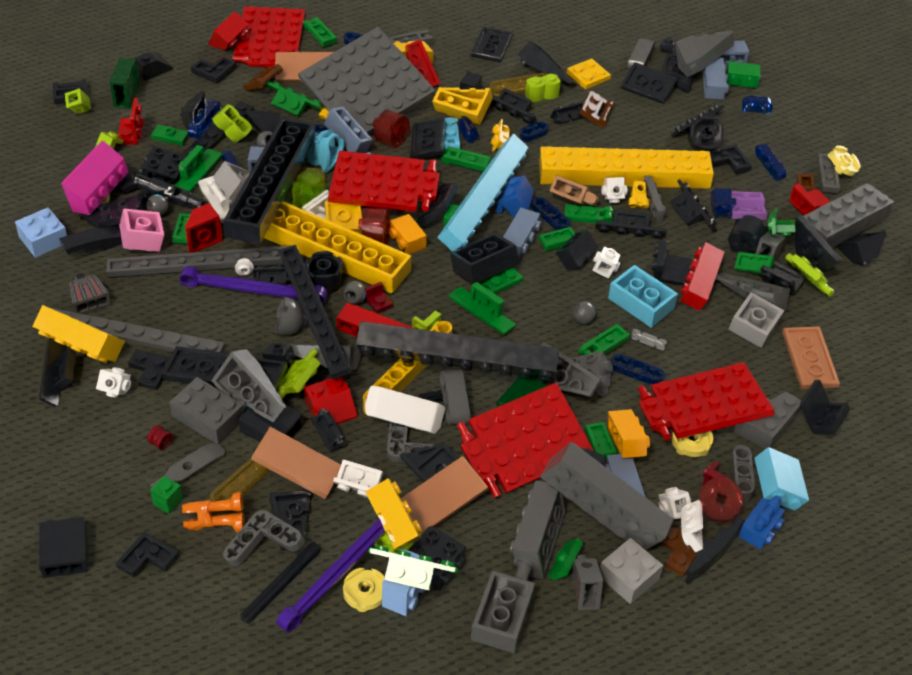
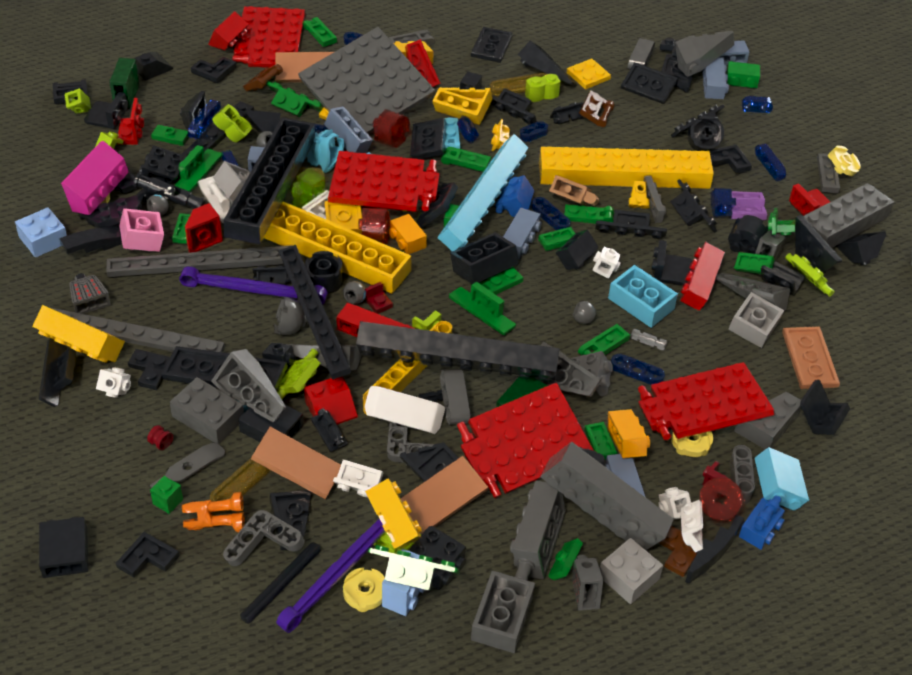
(107, 114): none -> black bracket
(244, 267): white plate -> none
(618, 185): white brick -> none
(806, 181): reddish brown slope -> none

